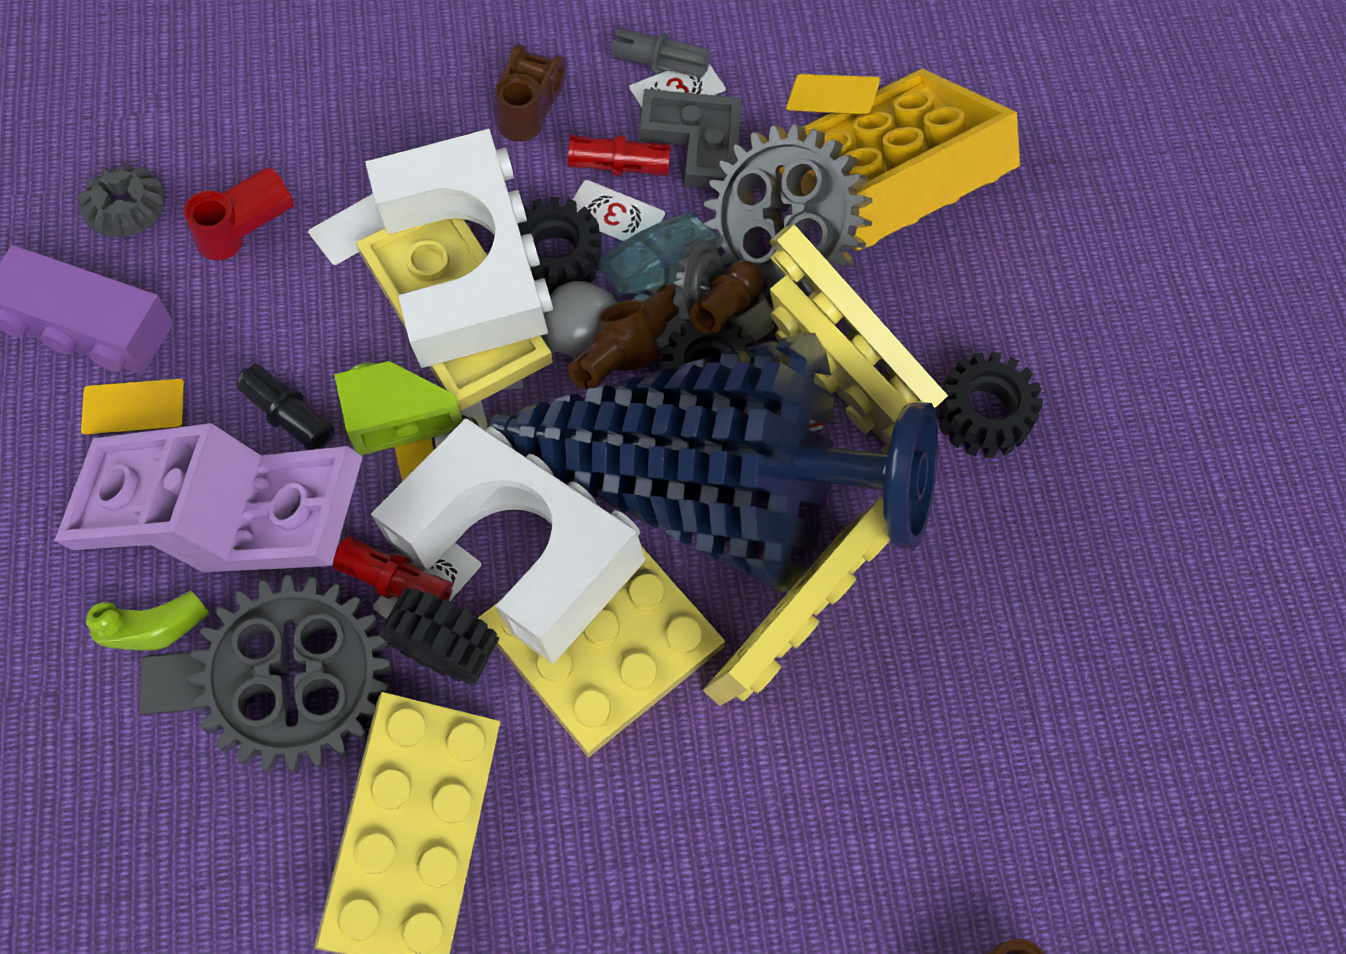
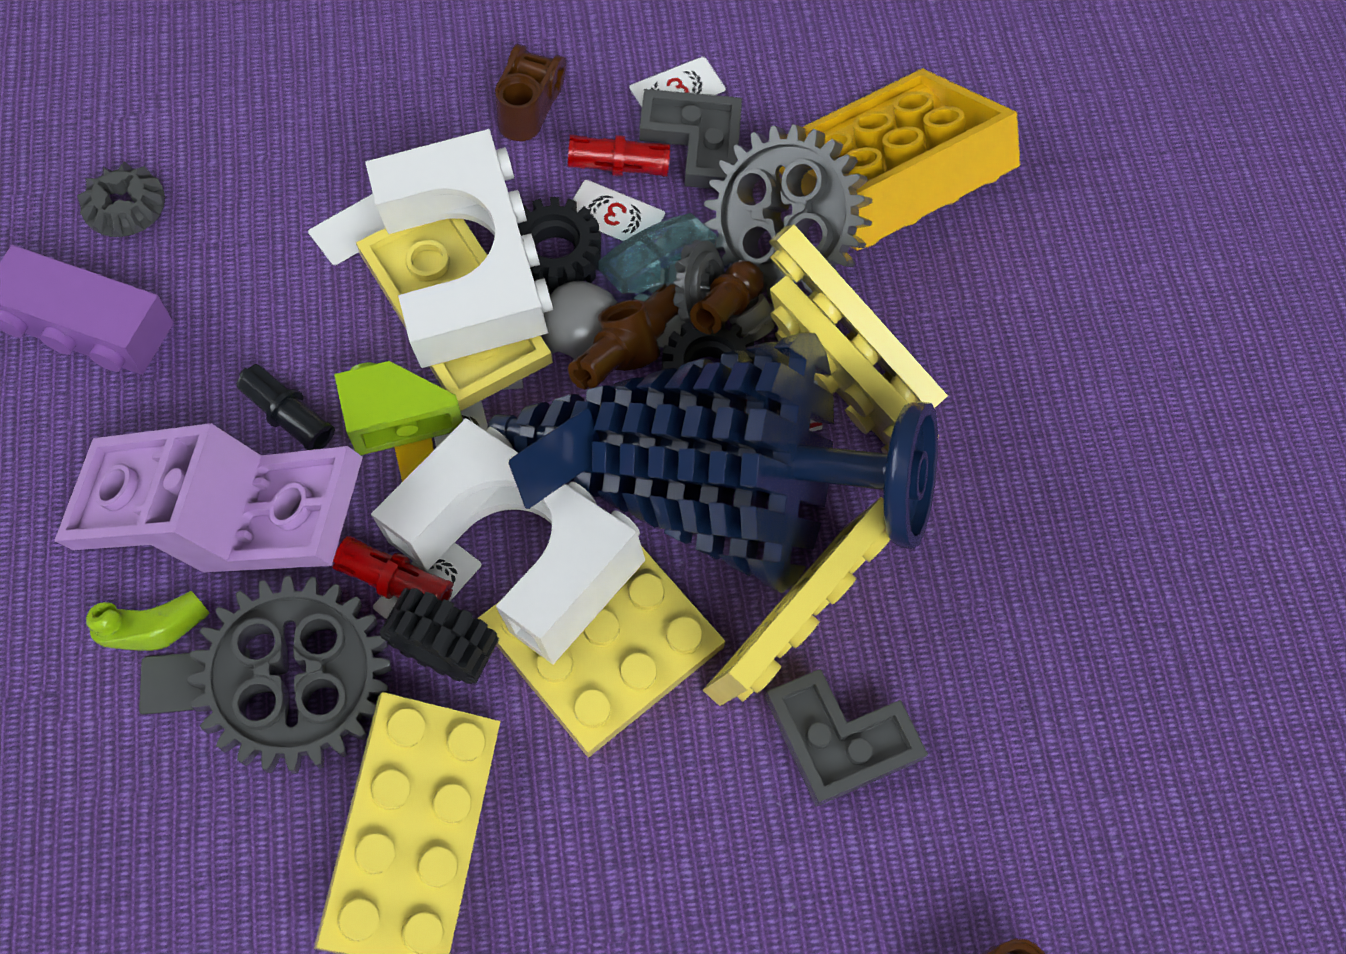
(132, 406): yellow sticker -> none
(222, 219): red piece -> none
(554, 458): none -> dark blue sticker
(660, 53): dark grey axle -> none
(833, 93): yellow sticker -> none
(837, 753): none -> dark grey plate
(1001, 381): black tyre -> none

